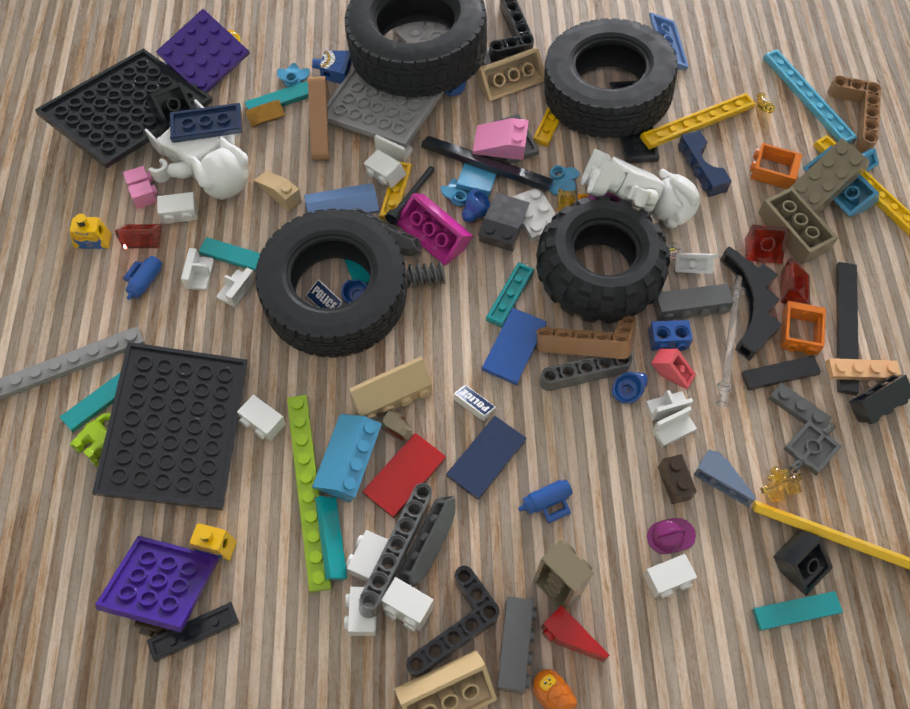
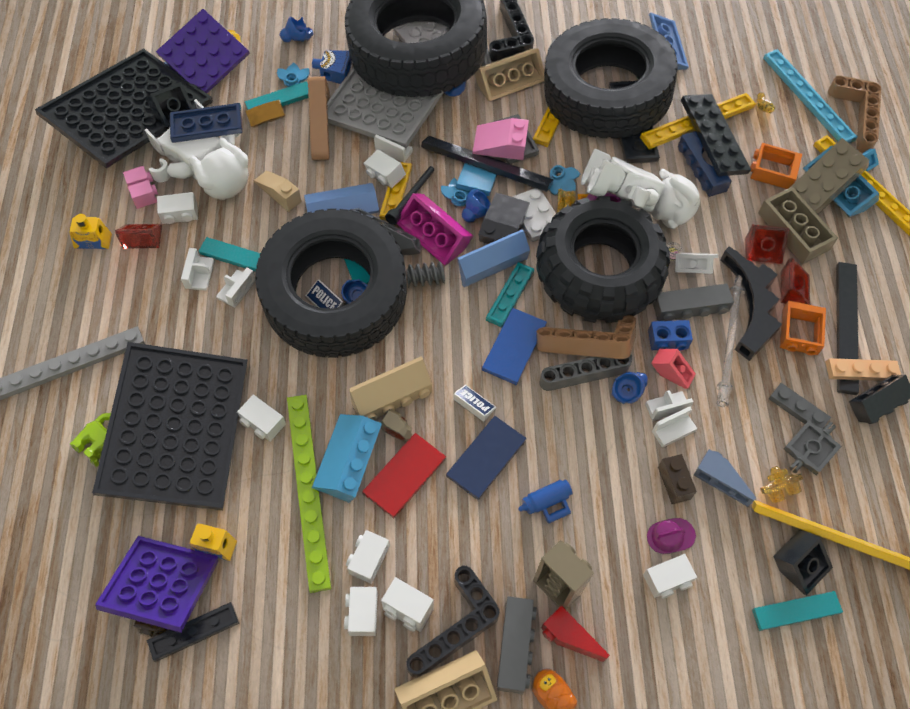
(91, 405): teal tile -> none
(141, 276): blue piece -> none
(295, 30): none -> blue piece
(331, 538): teal tile -> none
(395, 557): dark grey beam -> none
(428, 541): dark grey brick -> none
(493, 258): none -> medium blue slope
(715, 135): none -> black plate
(780, 372): black tile -> none

